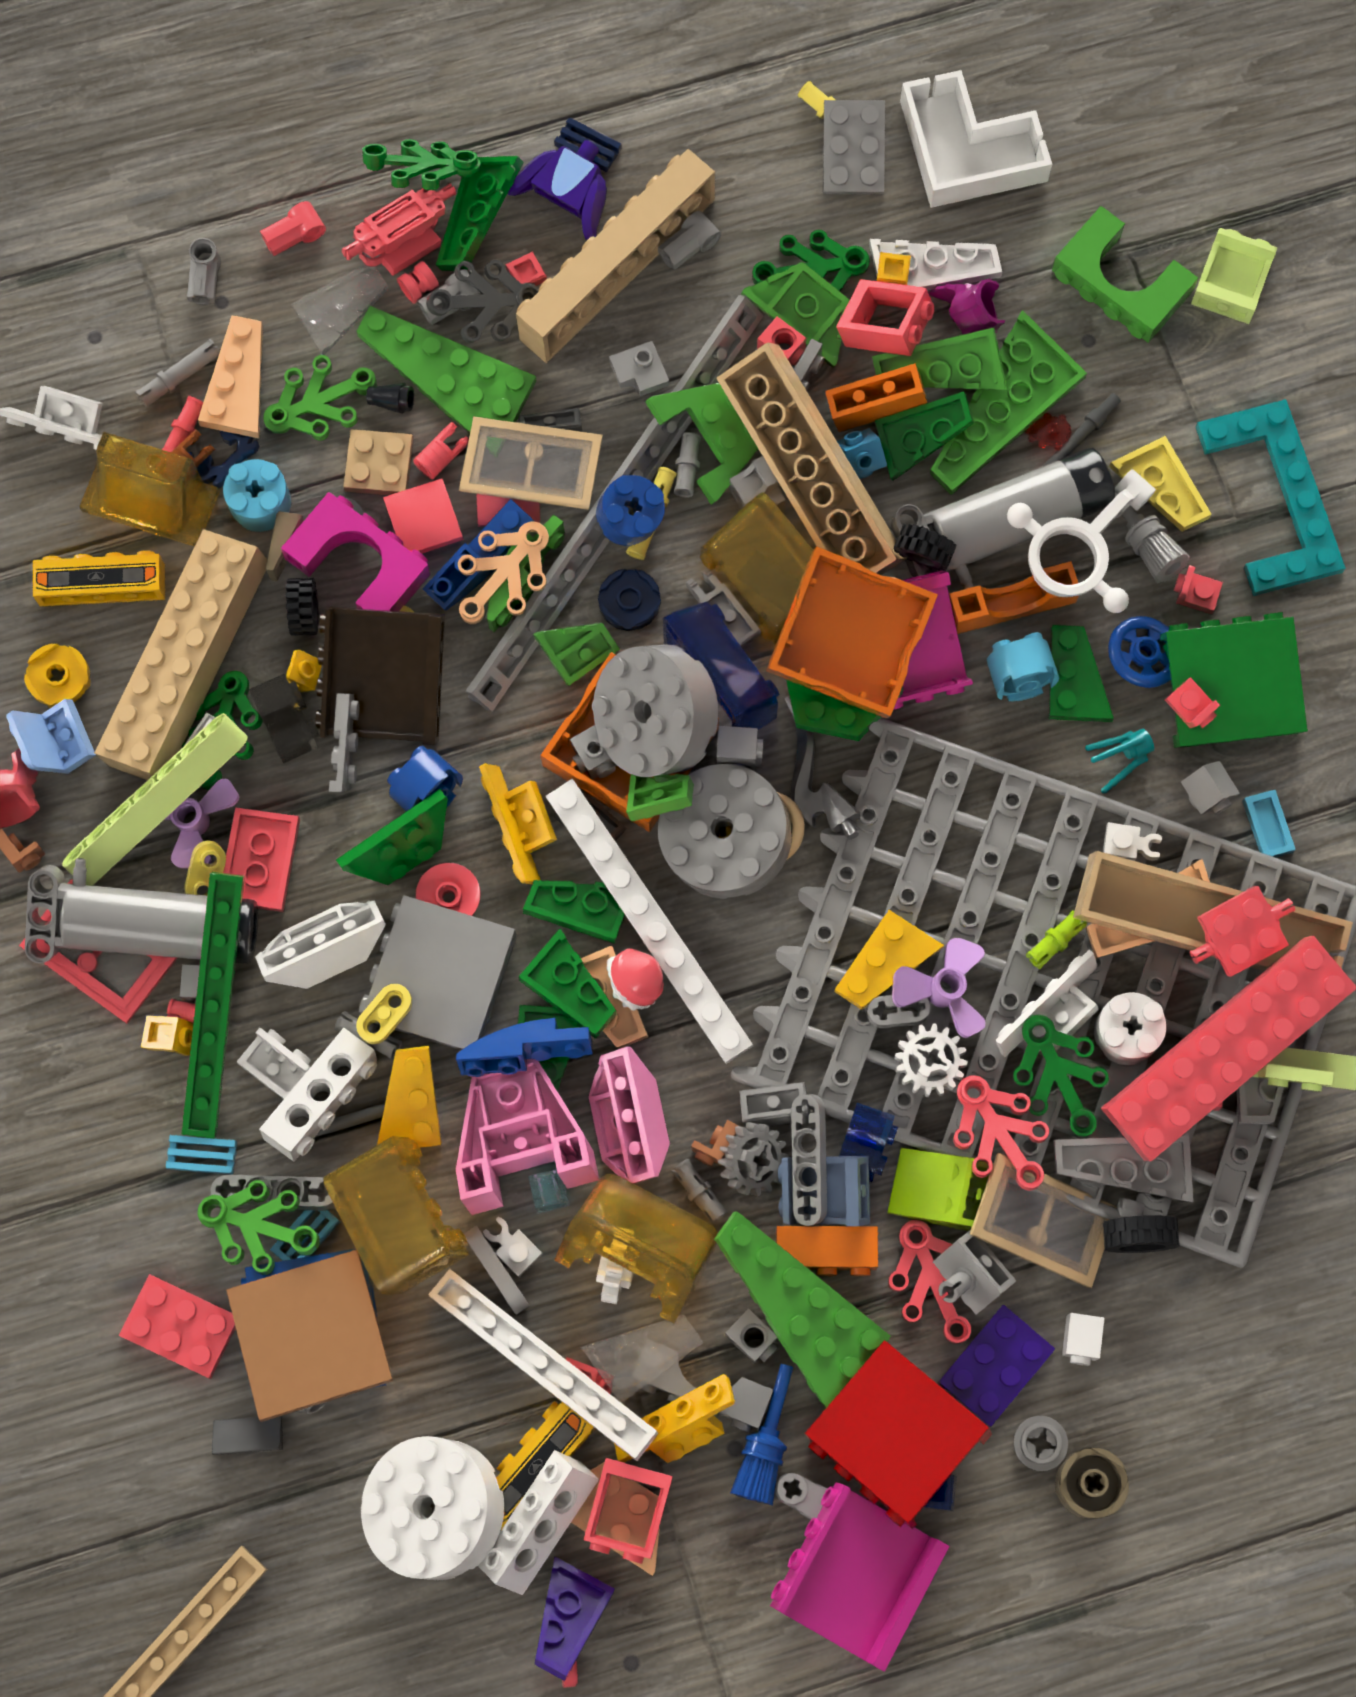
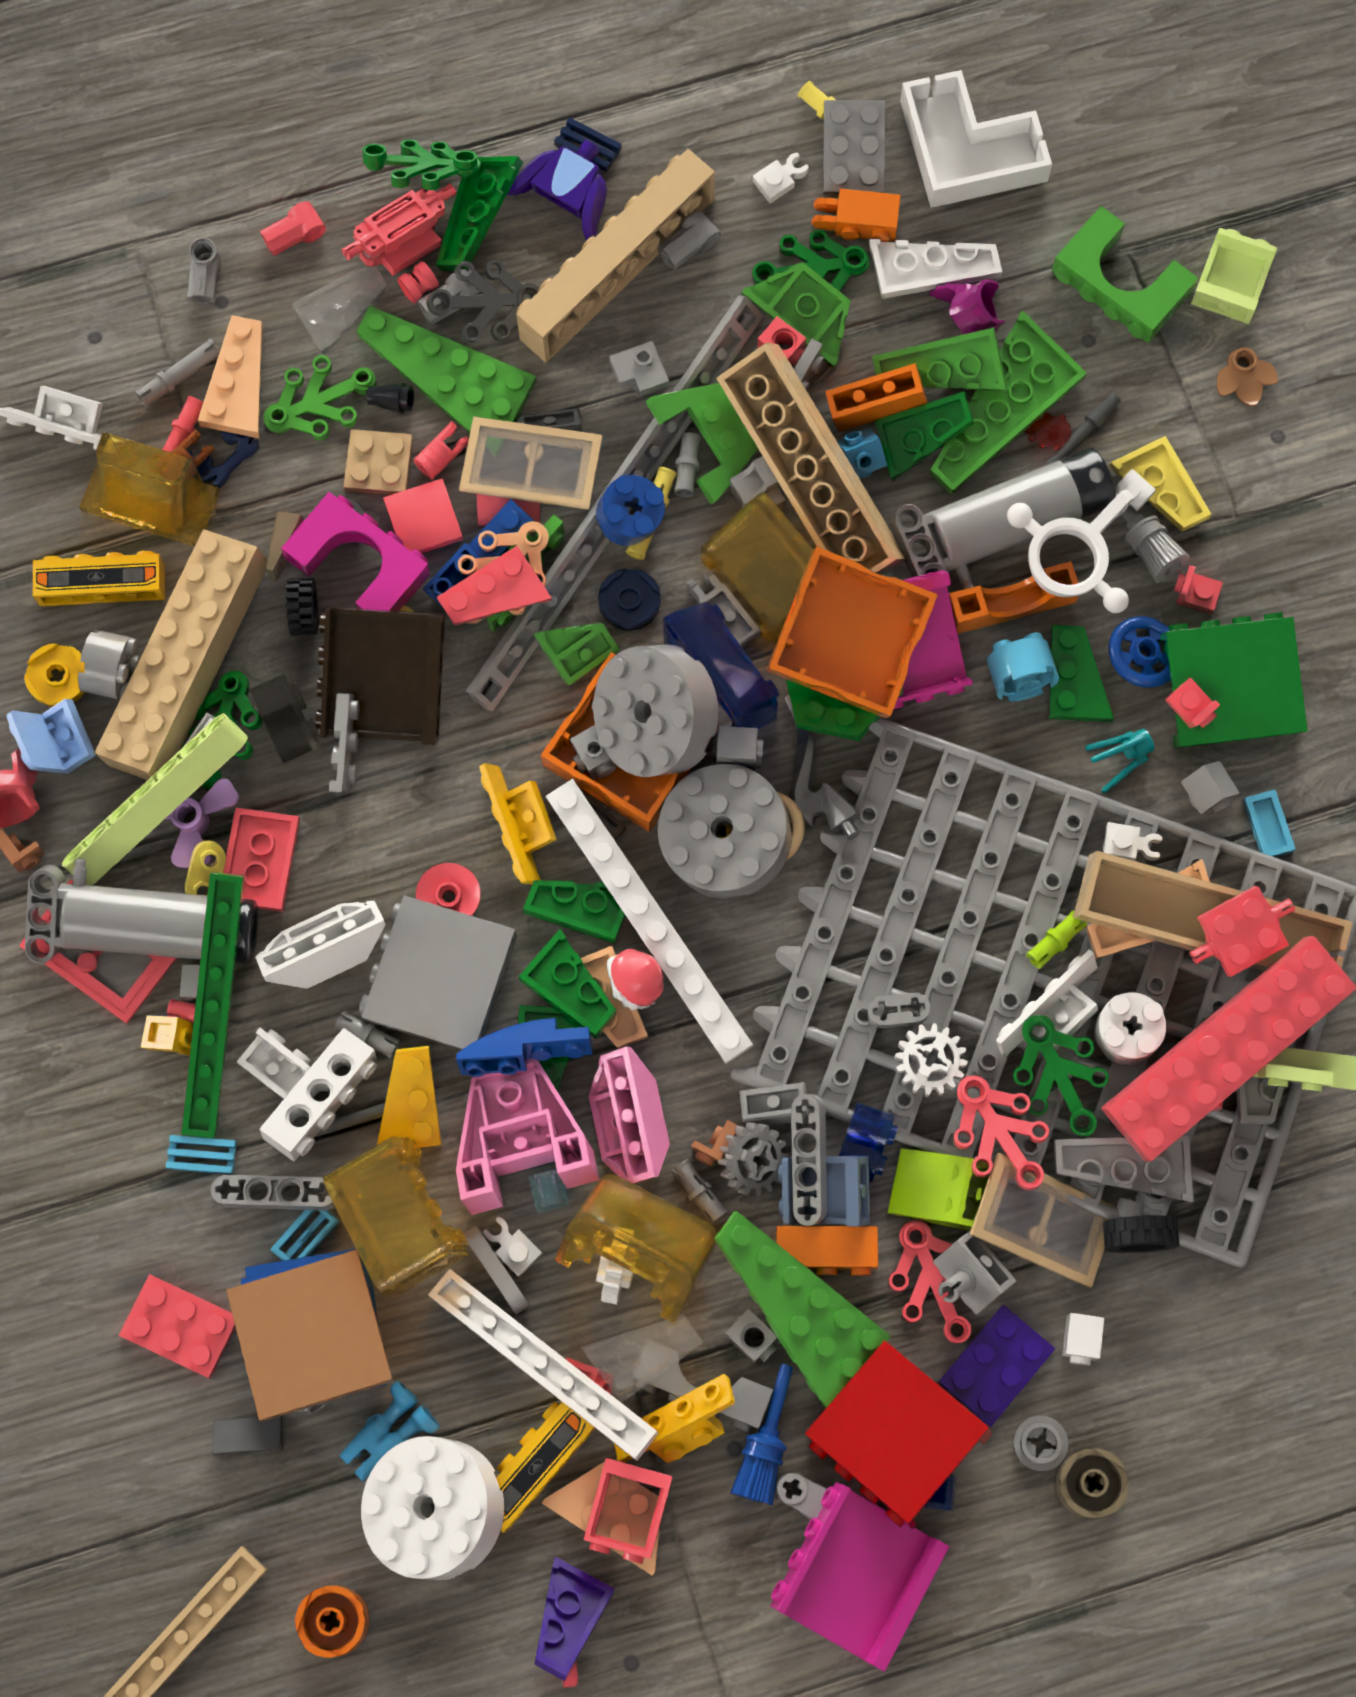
(108, 664): none -> light grey brick
(248, 480): medium azure brick -> none
(254, 1223): bright green plant -> none
(303, 670): yellow bracket -> none
(315, 1631): none -> orange brick
(376, 1435): none -> dark azure piece
(381, 1012): light yellow plate -> none
(400, 844): green wing -> none
(422, 777): blue brick -> none
(495, 588): none -> coral wing
(527, 269): coral tile -> none
(538, 1522): white brick -> none
(658, 795): bright green wing -> none
(777, 179): none -> white plate
(859, 215): none -> orange hinge
(867, 296): coral window -> none
(890, 947): yellow wing -> none
(893, 268): yellow tile -> none
(913, 986): lavender piece -> none
(924, 547): black tyre -> none
(1248, 381): none -> medium nougat plate
(1319, 550): teal plate -> none

